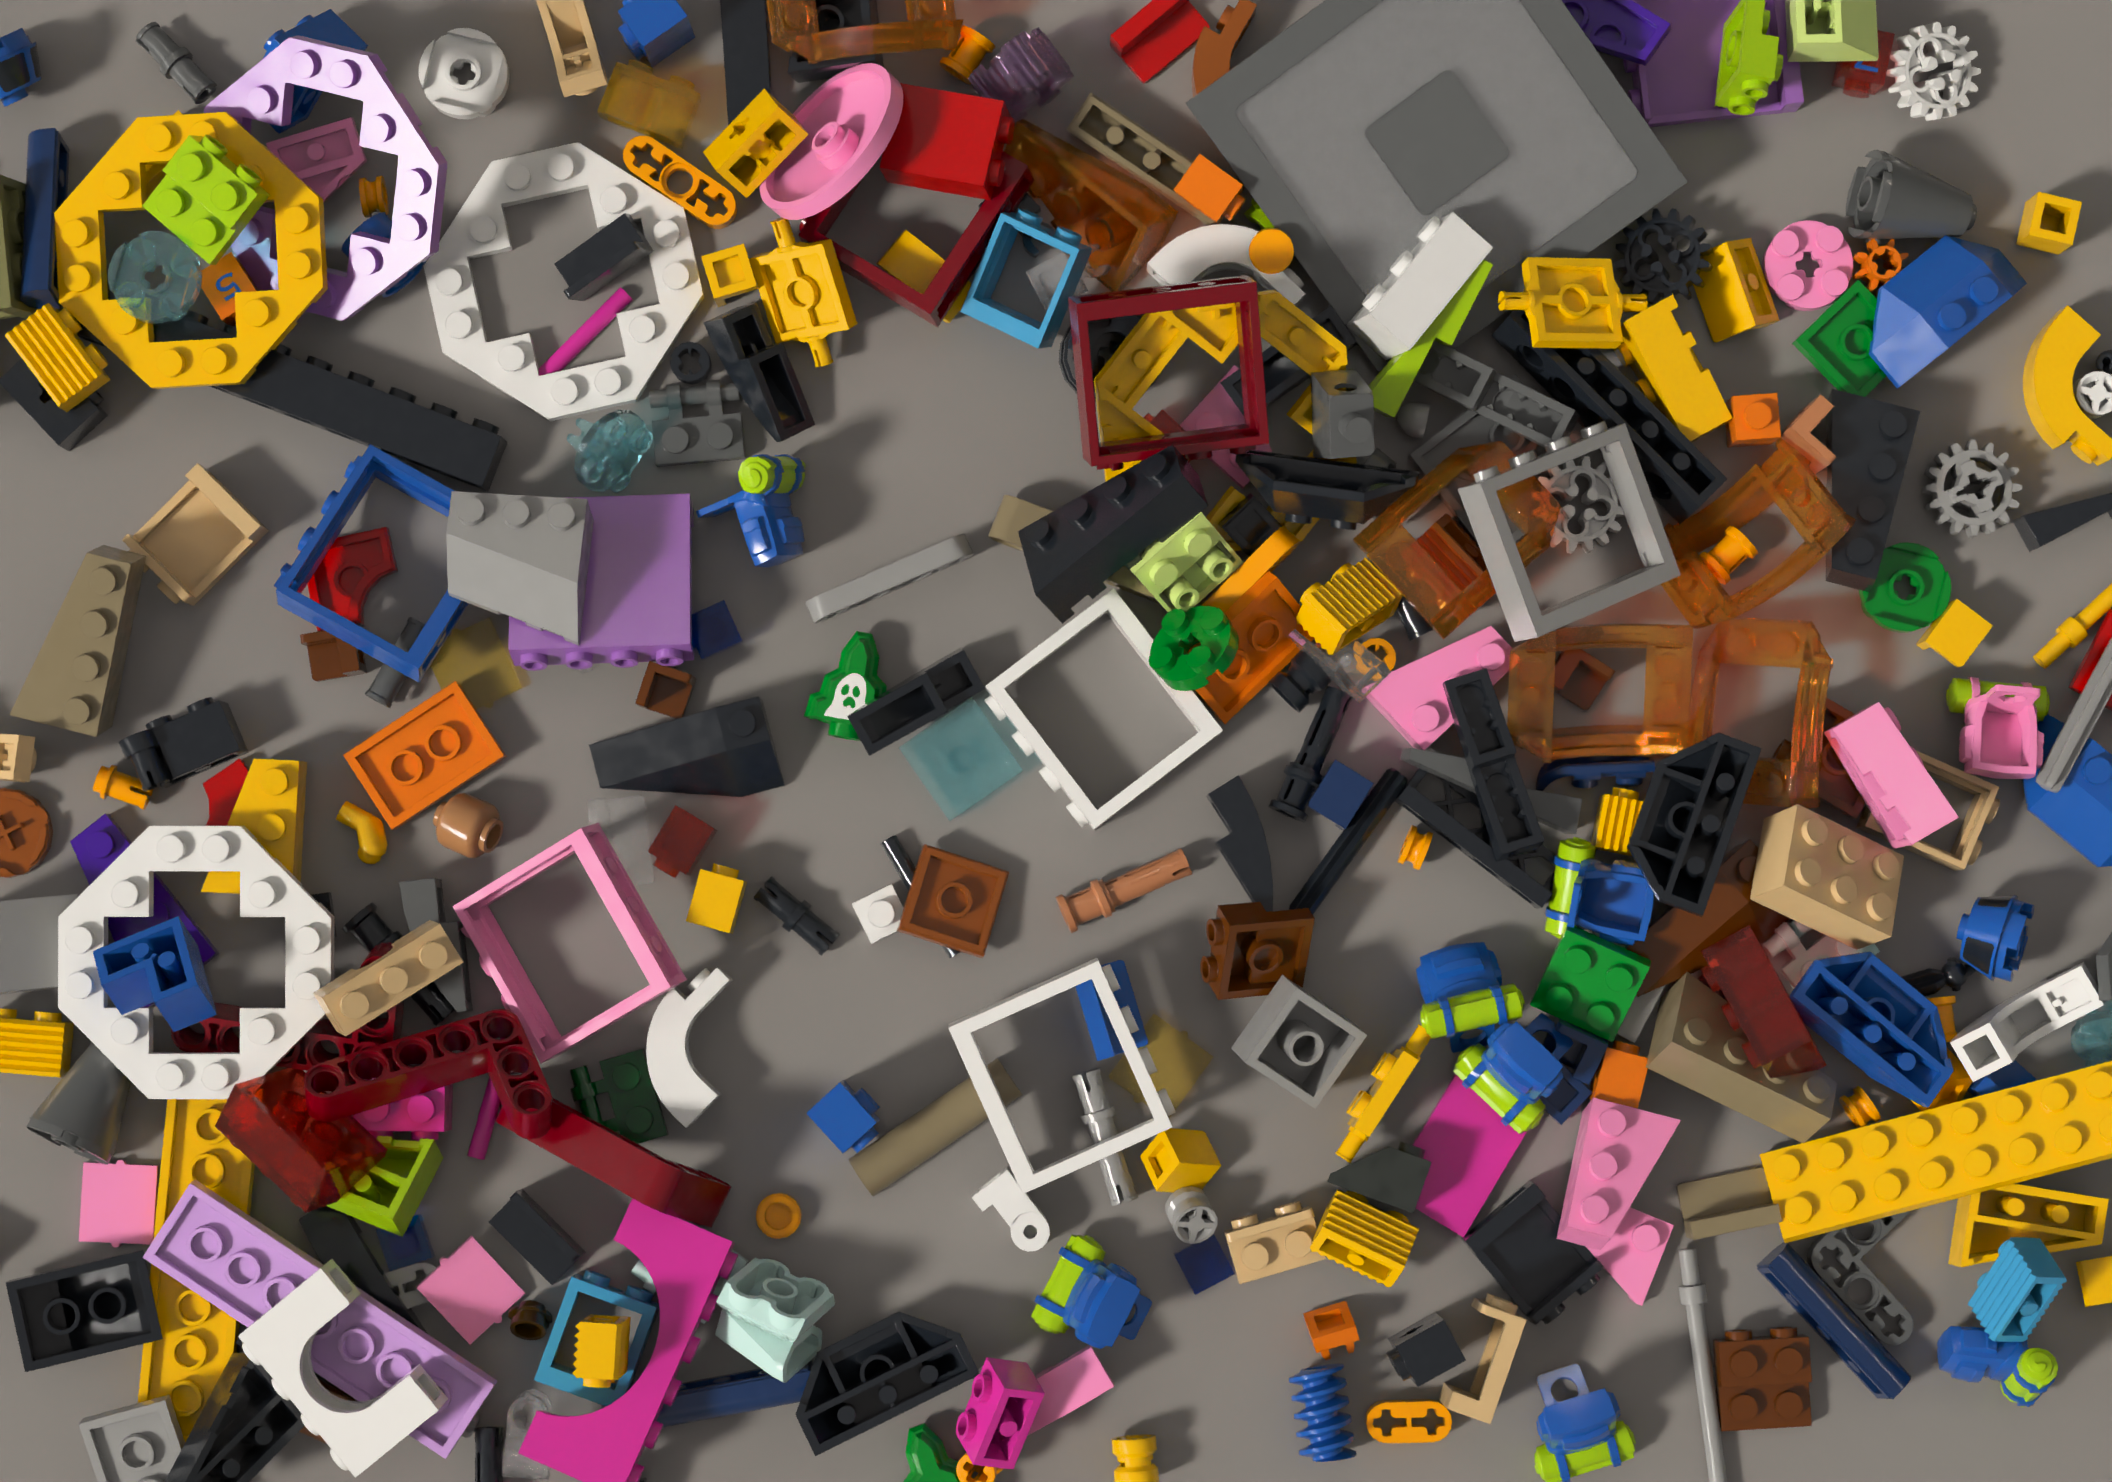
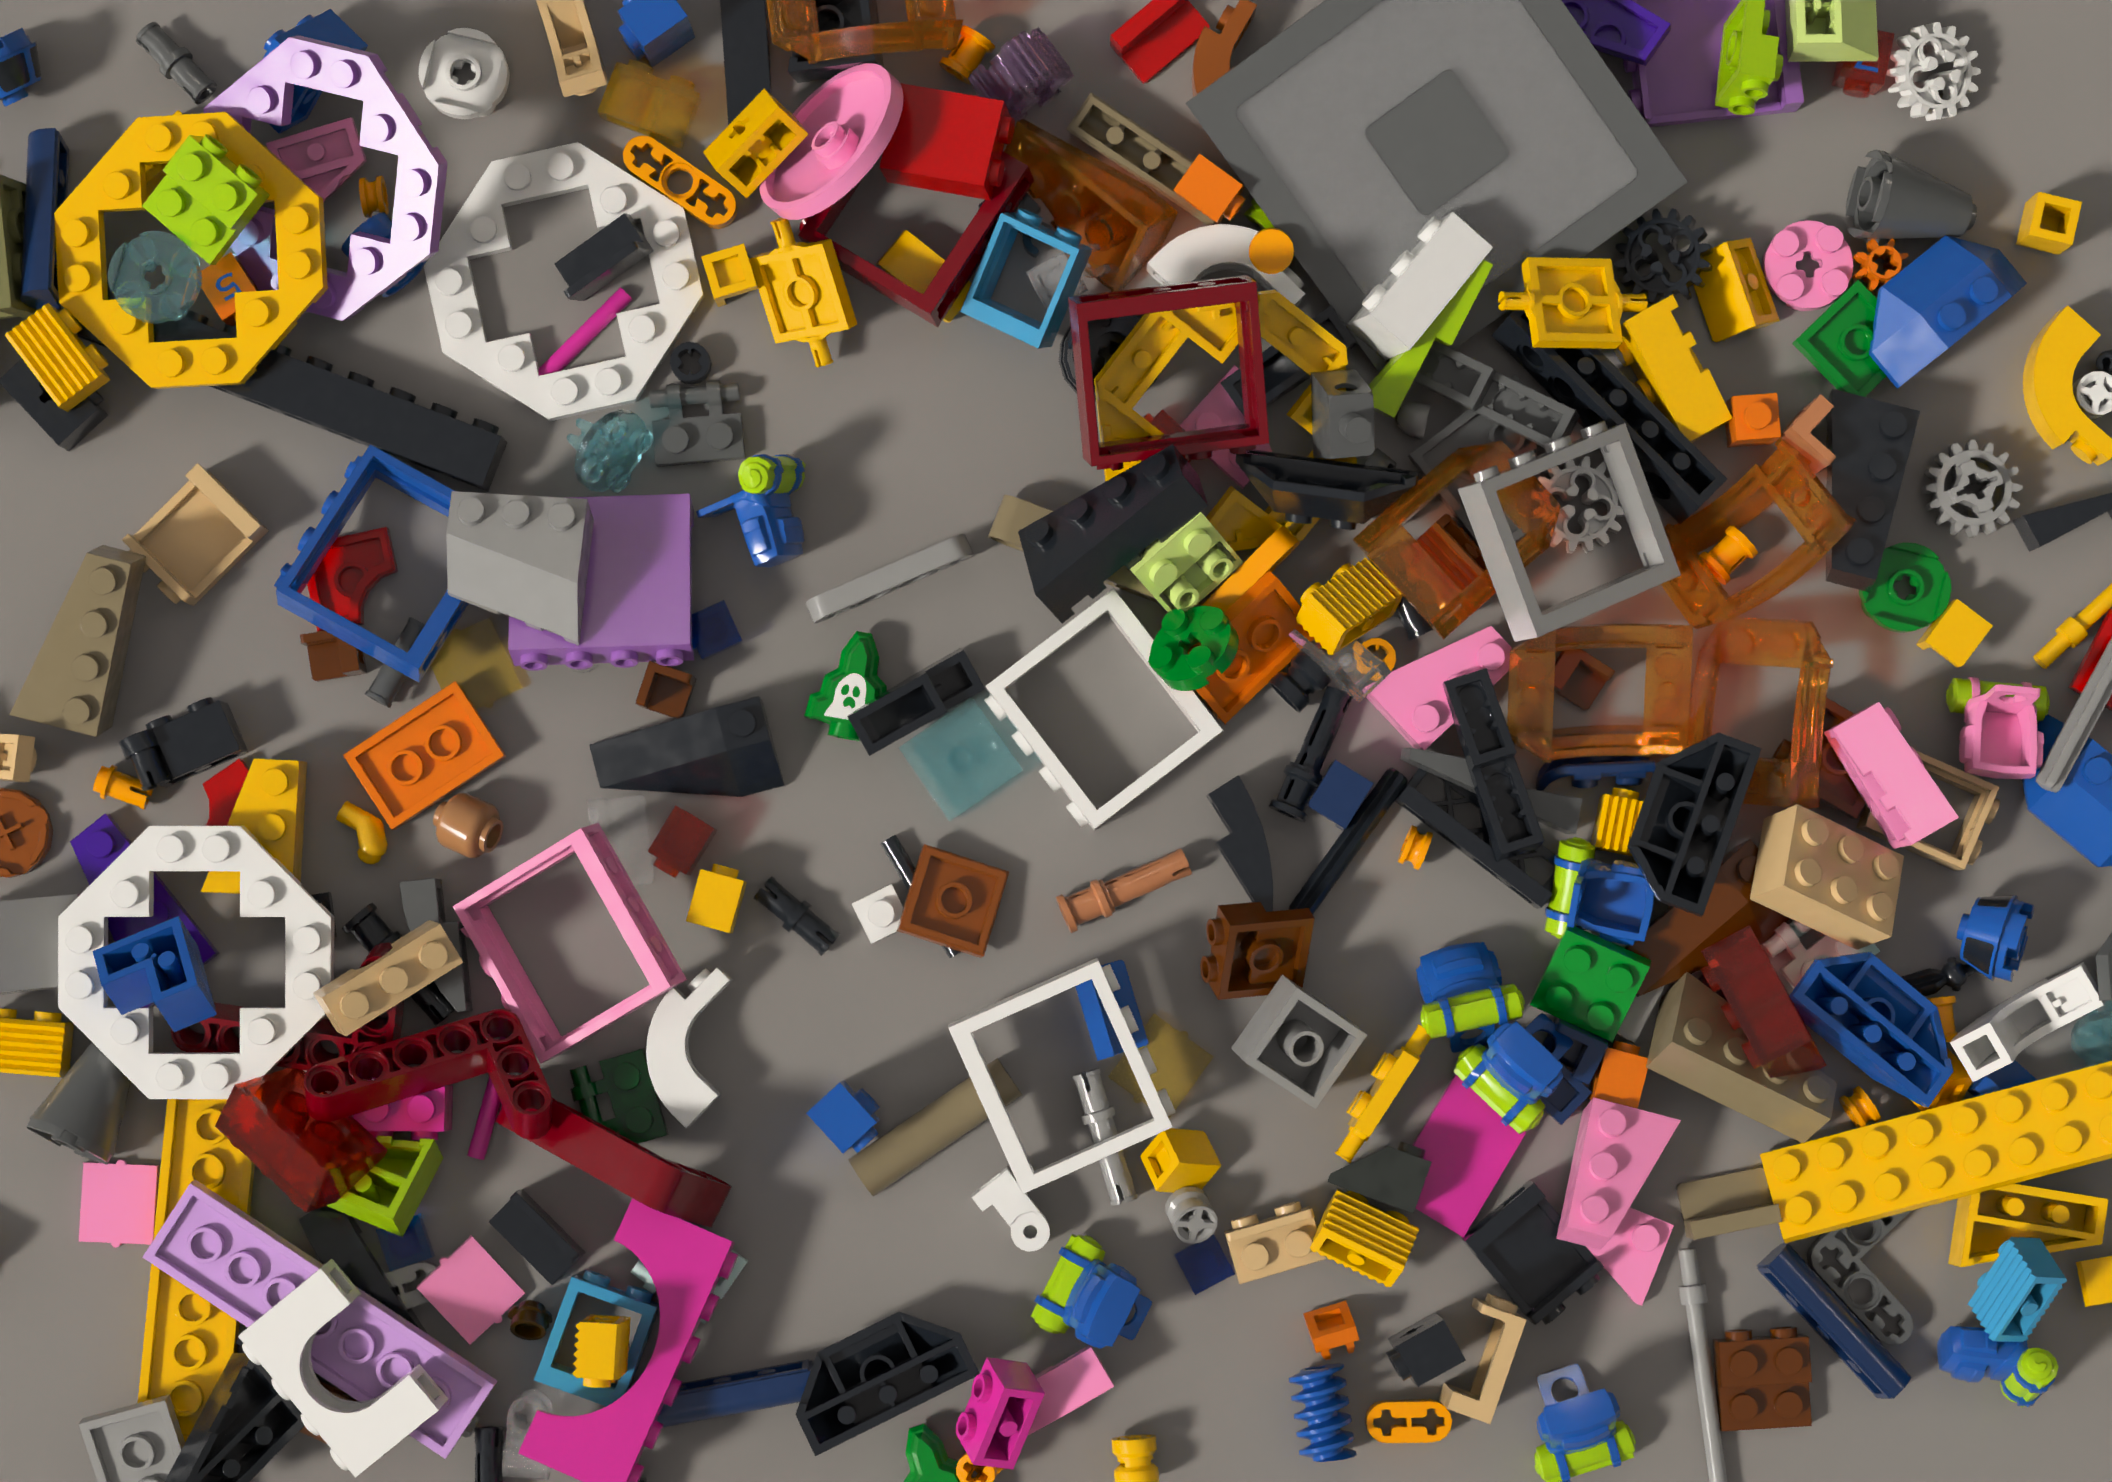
(83, 1310): black slope -> none
(760, 371): black slope -> none
(772, 1316): light aqua piece -> none
(778, 1215): light orange tile -> none
(1249, 524): black tile -> none

